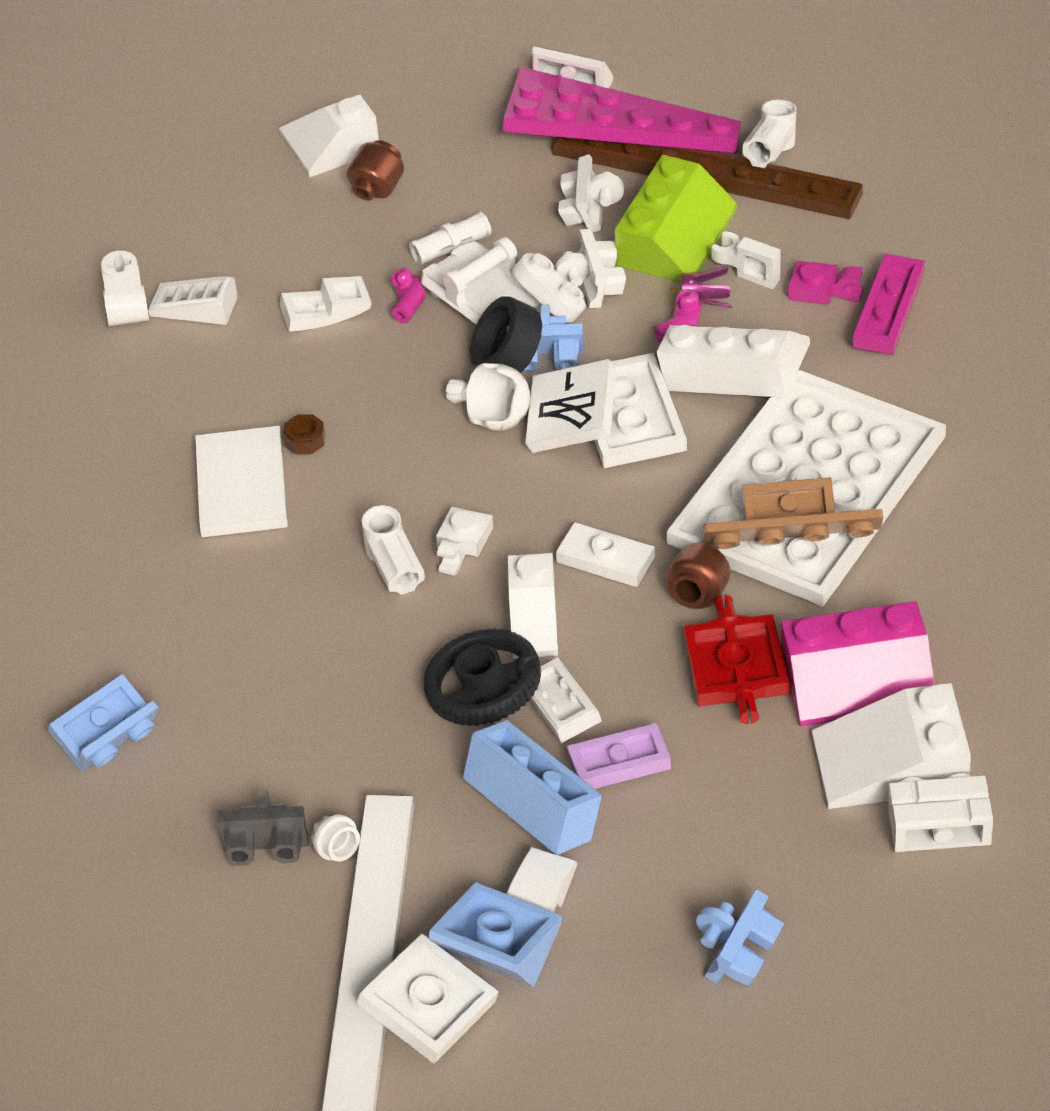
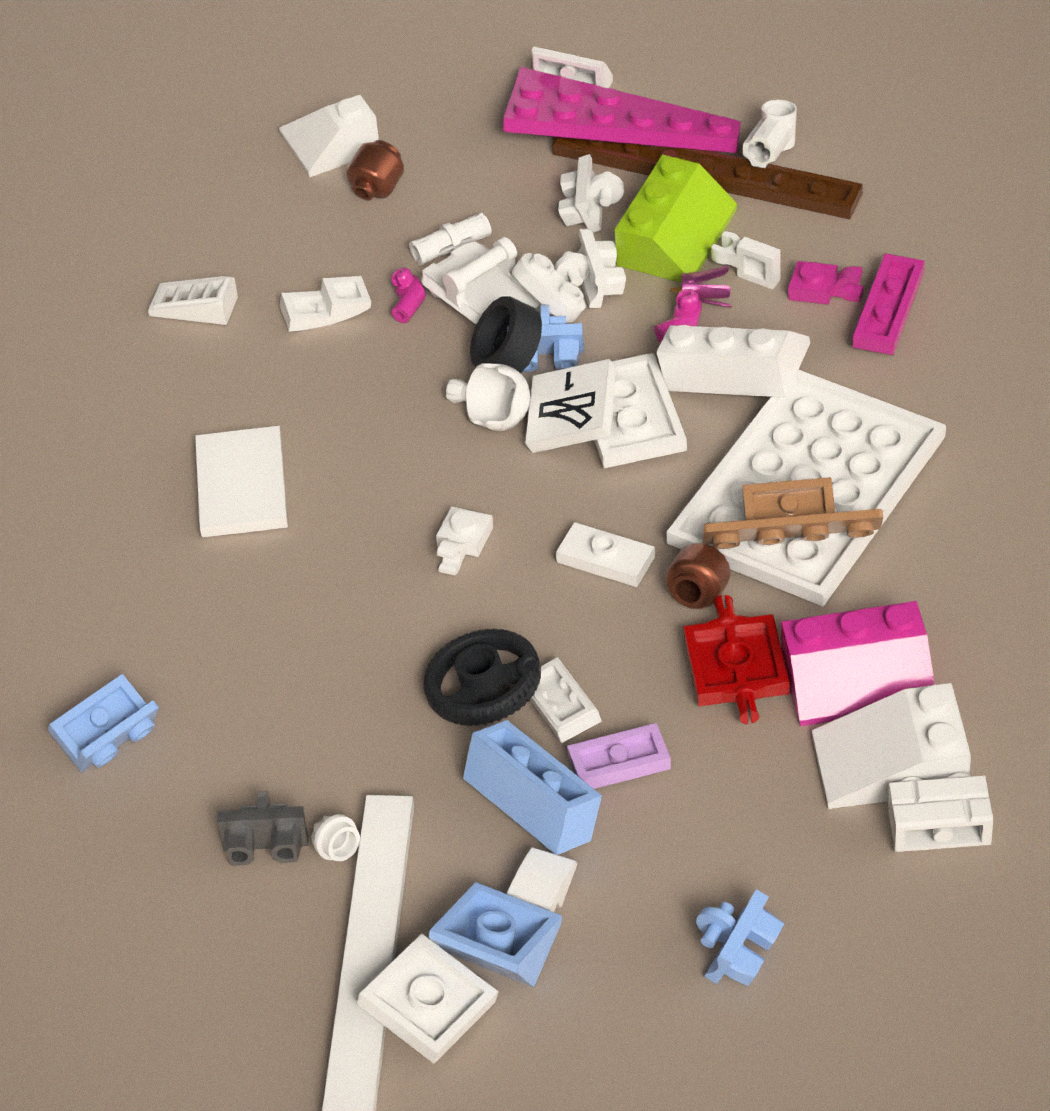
(123, 289): white piece -> none
(304, 434): reddish brown tile -> none
(390, 549): white piece -> none
(533, 601): white slope -> none

